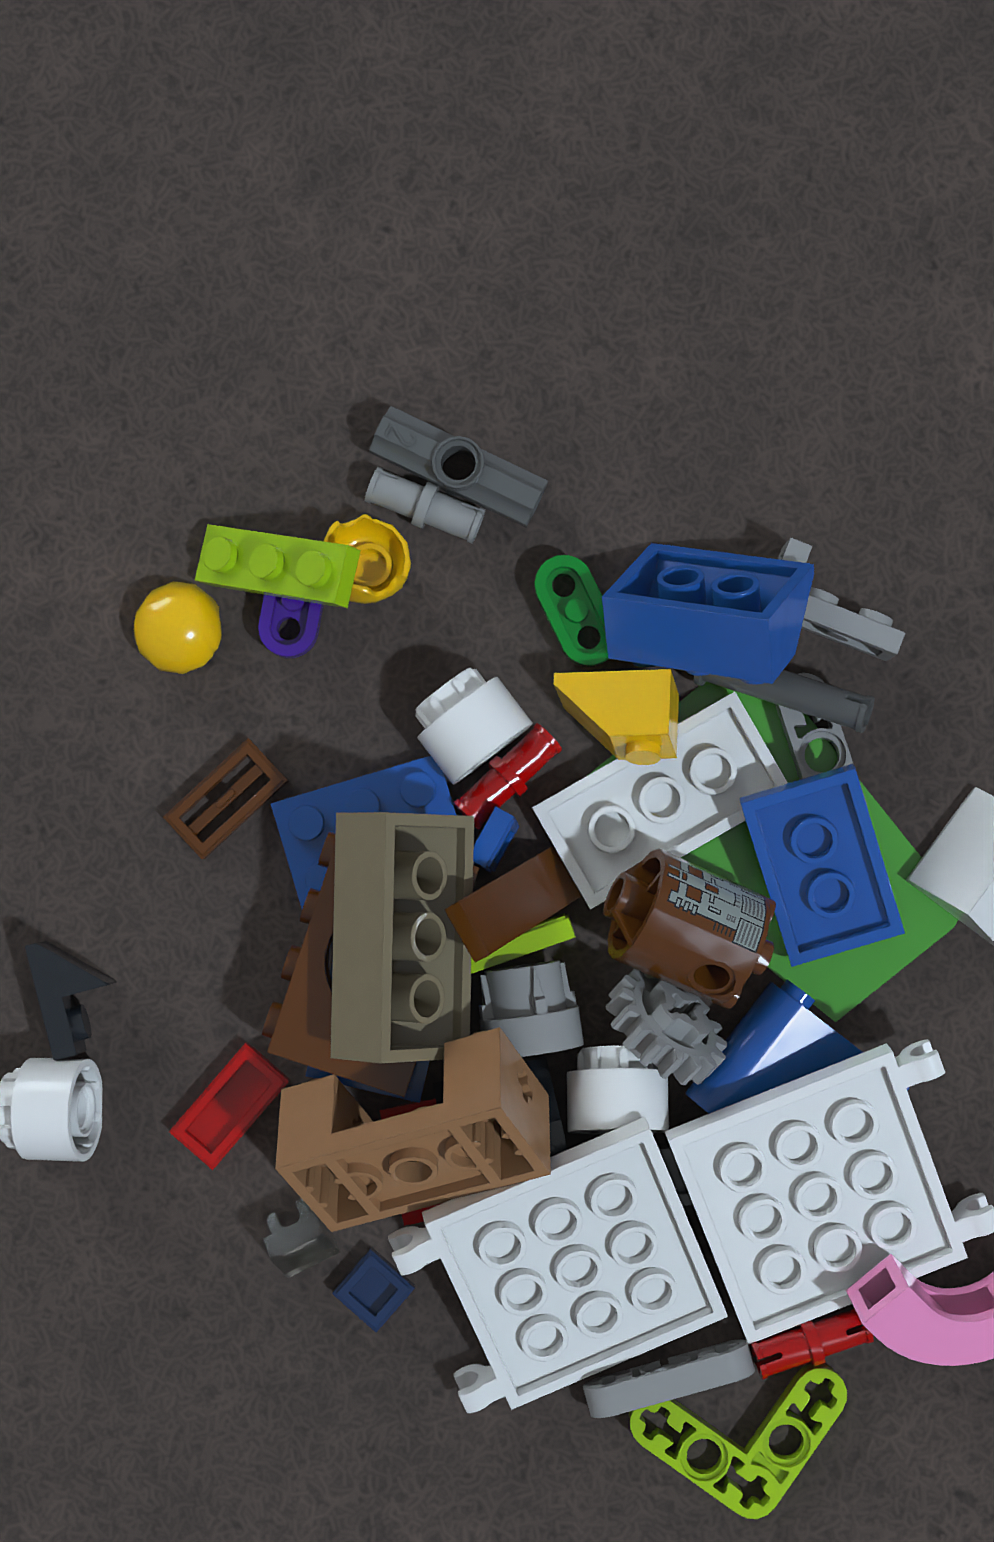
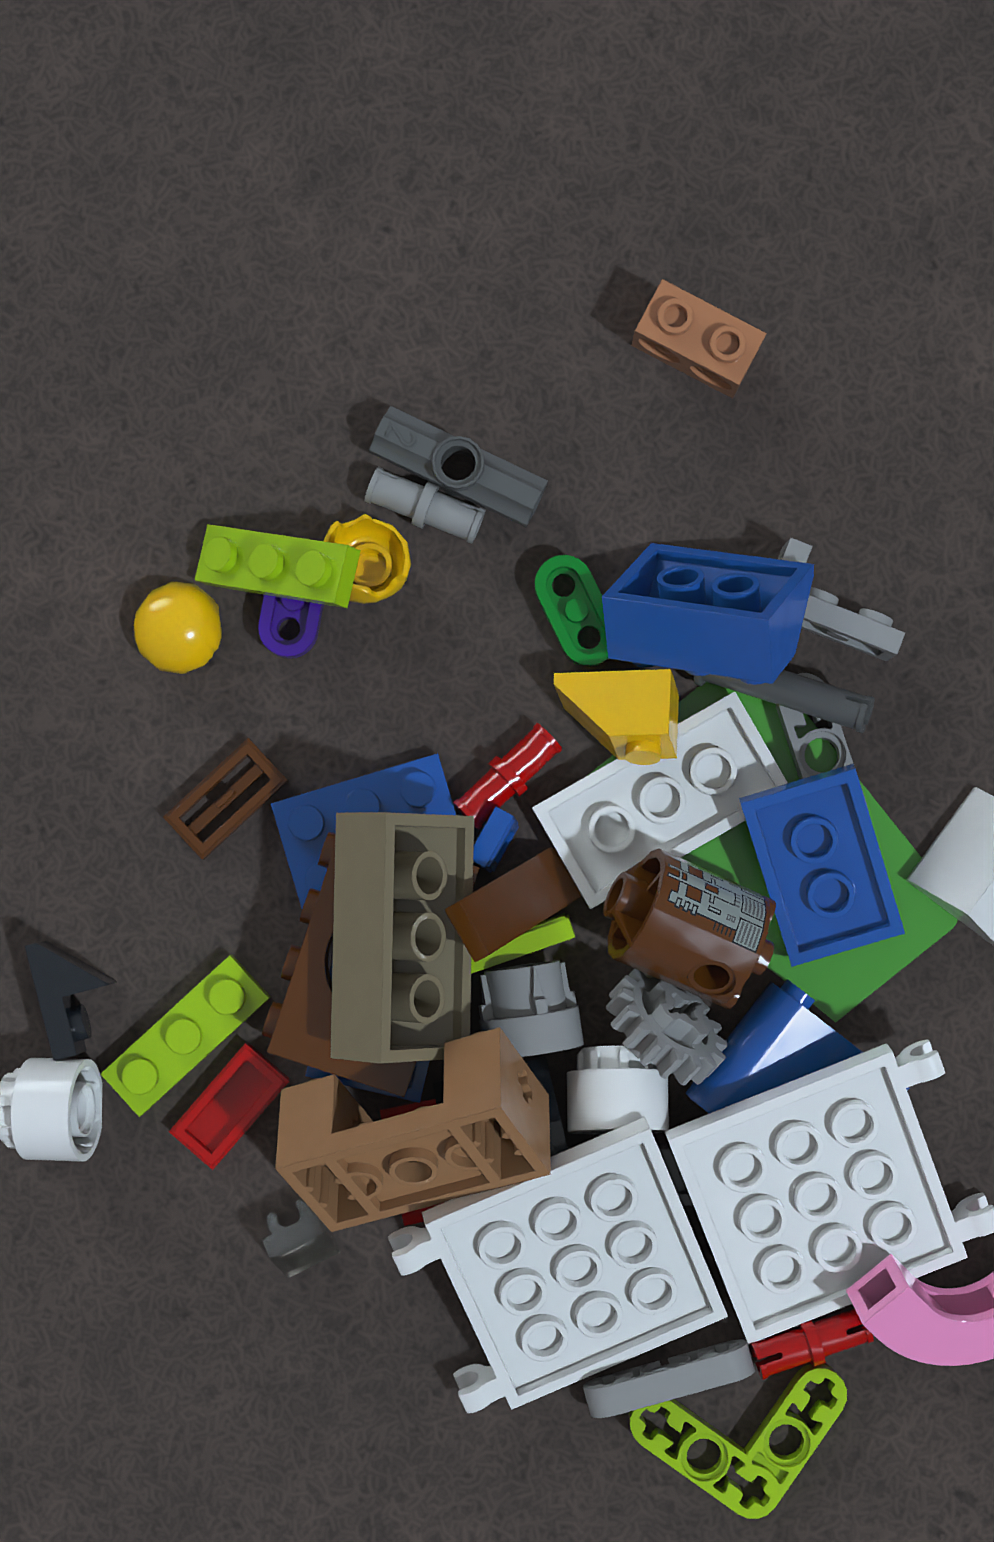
(185, 1035): none -> lime plate
(373, 1289): dark blue tile -> none
(469, 723): white piece -> none
(697, 338): none -> nougat brick

